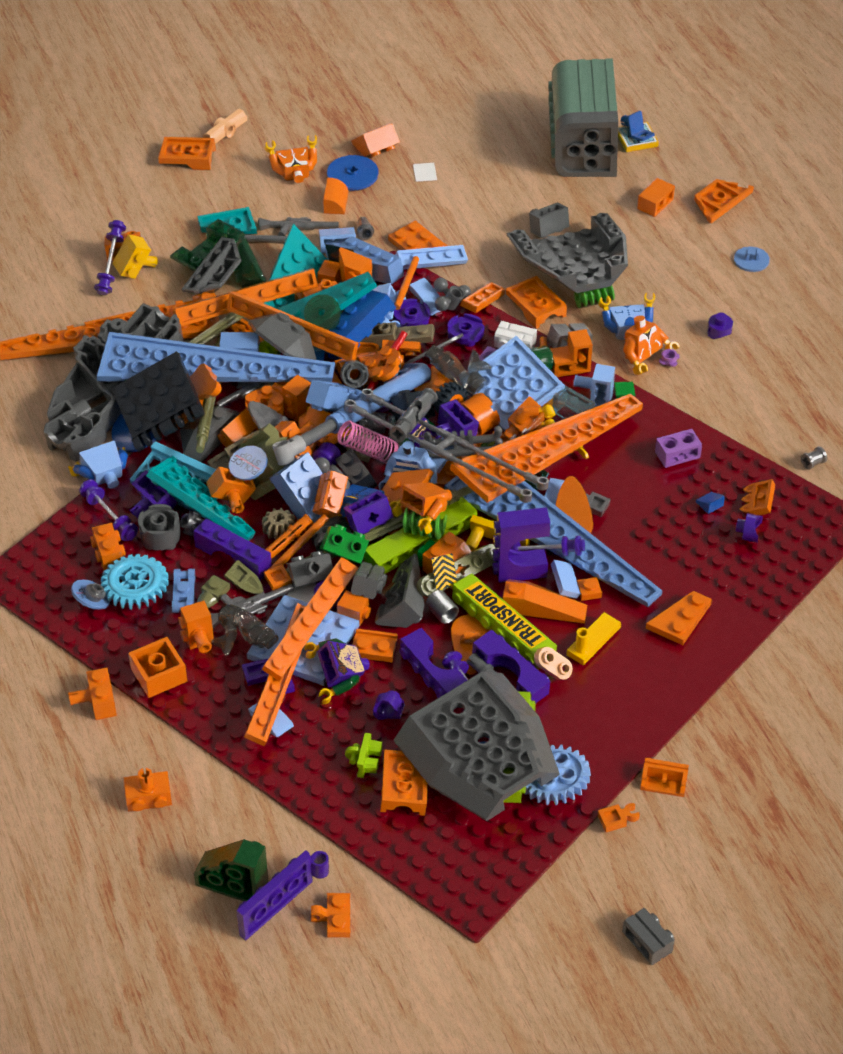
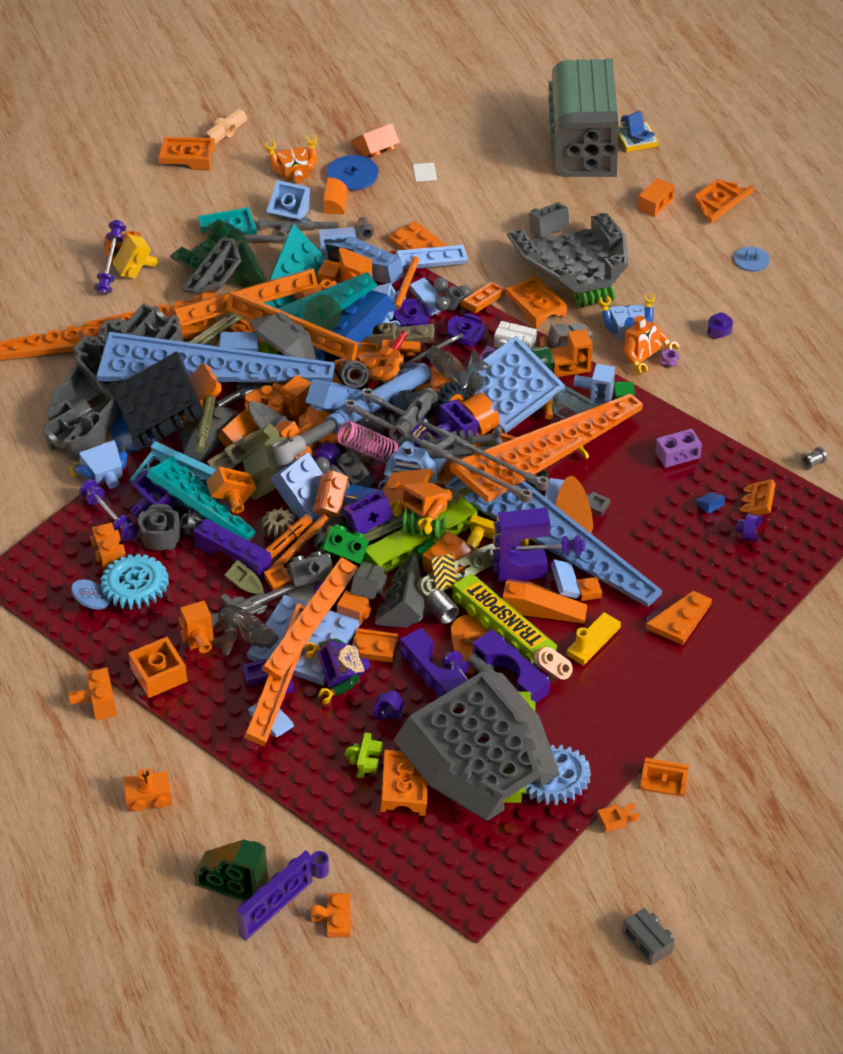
(95, 592): flat silver plate -> none
(183, 590): medium blue plate -> none
(213, 590): olive plate -> none
(248, 463): medium blue piece -> none
(289, 200): none -> light blue slope
(528, 417): orange torso -> none

